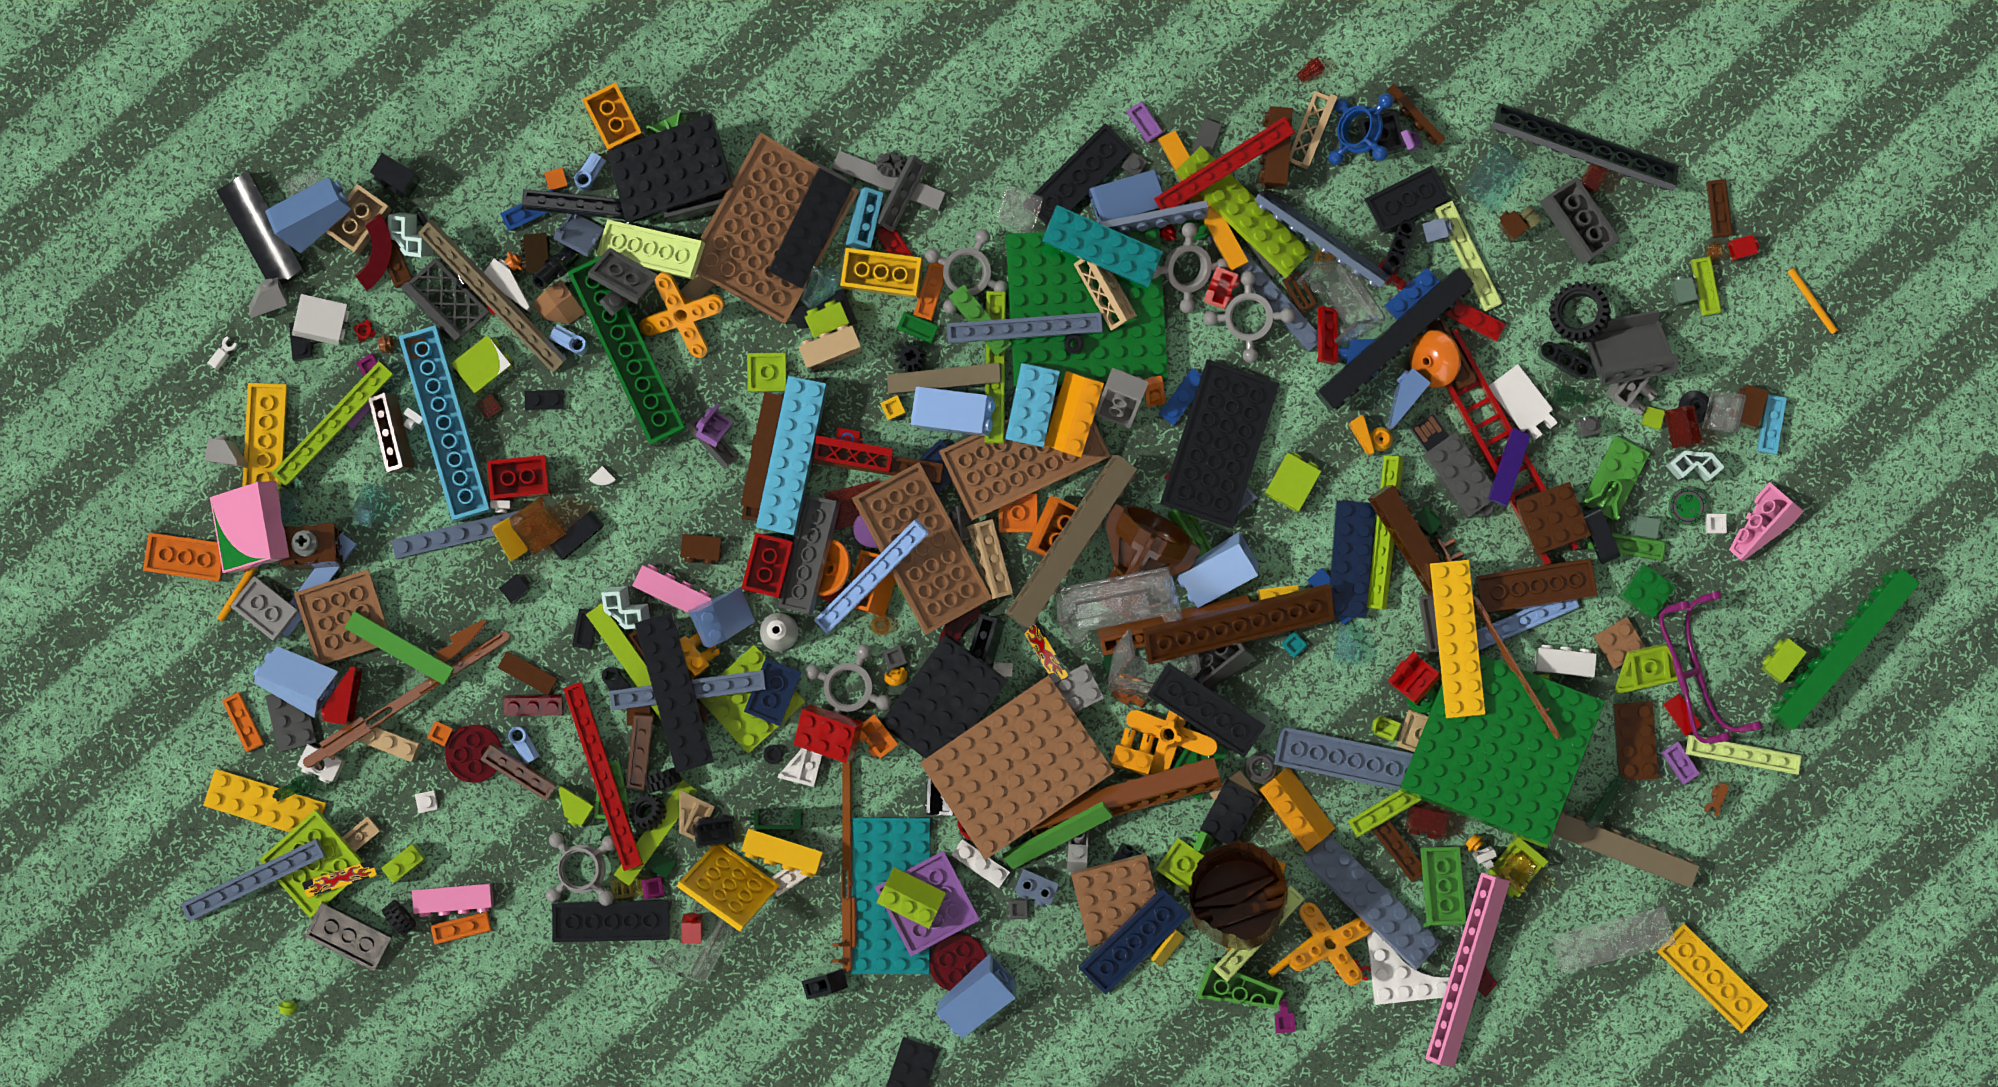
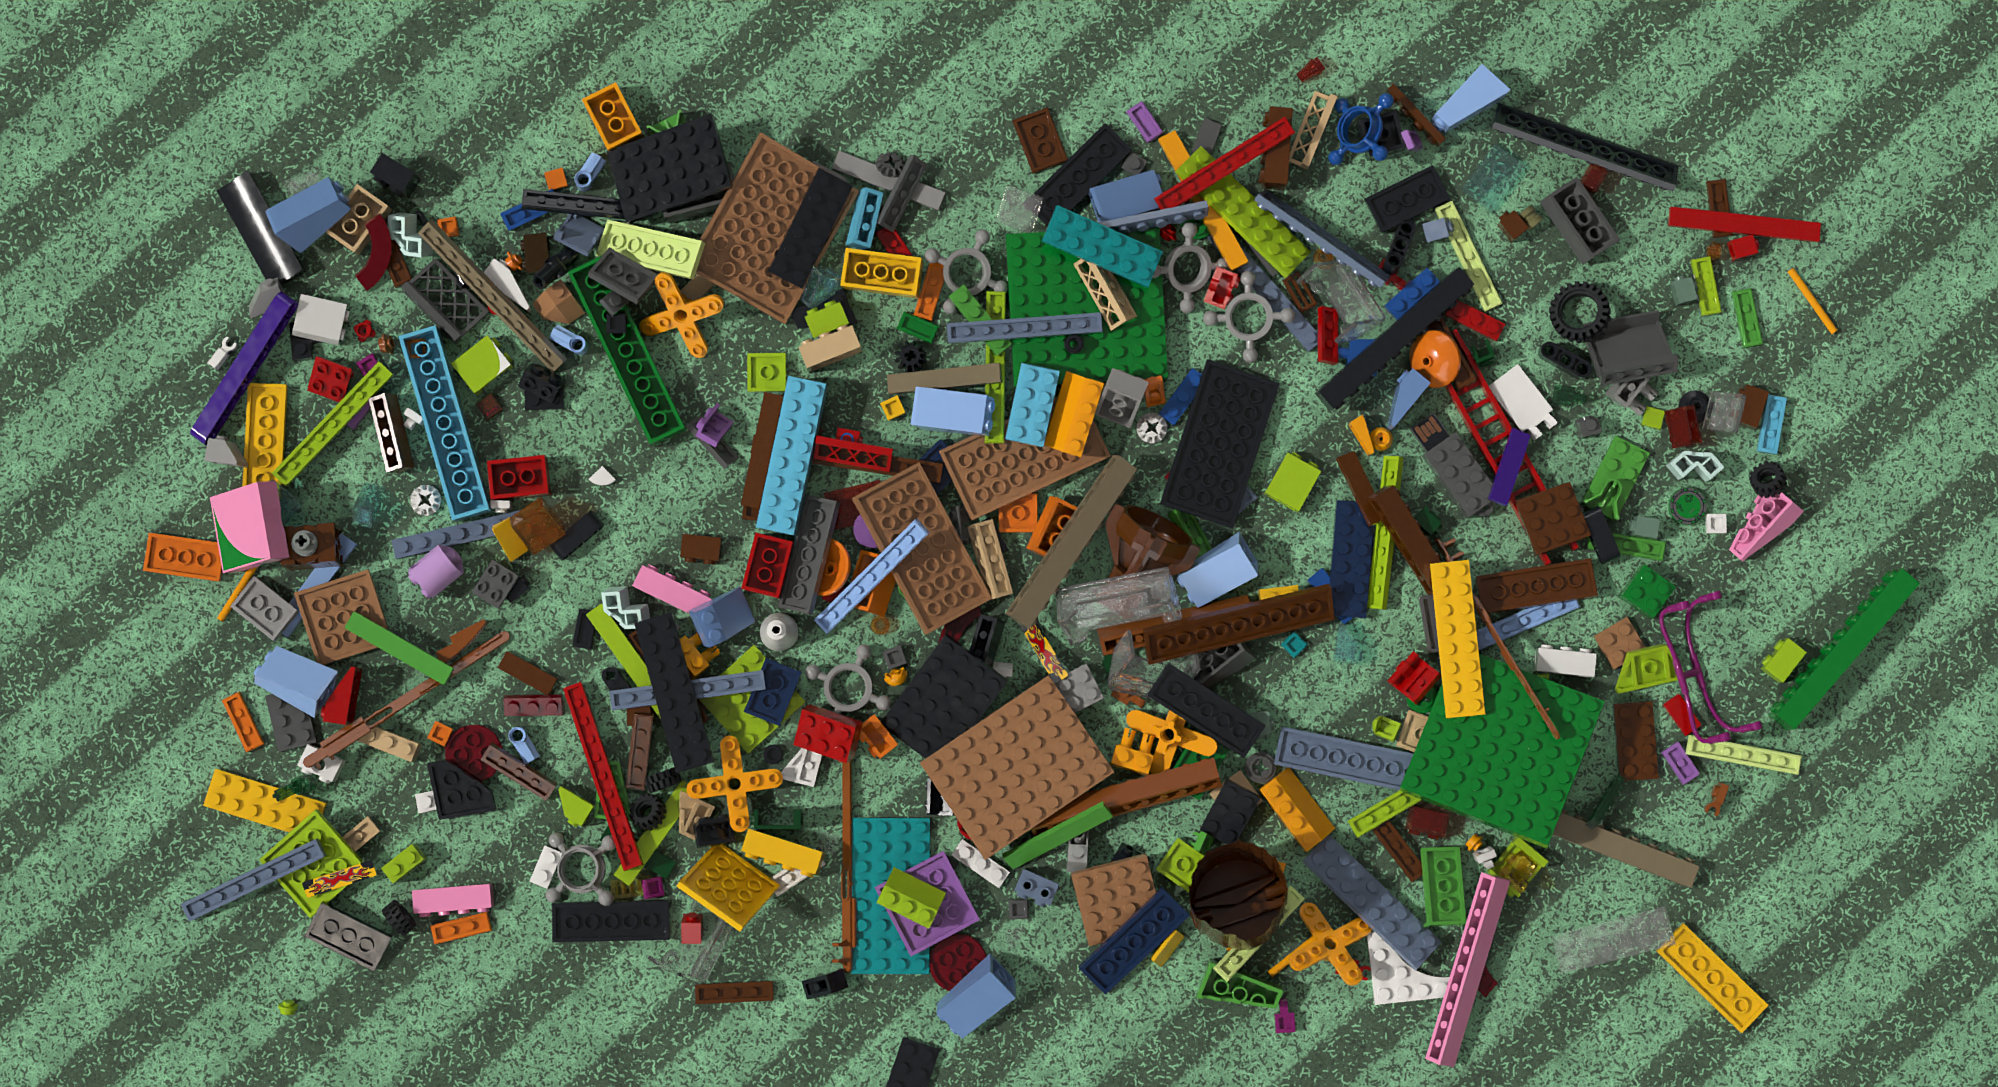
(244, 368): none -> dark purple beam
(329, 379): none -> red hinge
(435, 500): none -> white gear
(436, 570): none -> lavender cylinder
(449, 226): none -> orange tile
(457, 791): none -> black plate
(495, 584): none -> dark grey hinge
(541, 382): none -> black bracket
(546, 867): none -> white plate
(617, 324): none -> black tile
(721, 784): none -> light orange piece
(734, 992): none -> reddish brown plate
(1040, 140): none -> reddish brown tile
(1151, 437): none -> white gear
(1358, 485): none -> reddish brown tile
(1473, 97): none -> light blue slope
(1485, 356): none -> dark green window
(1744, 224): none -> red tile
(1747, 318): none -> bright green tile
(1763, 471): none -> black tyre

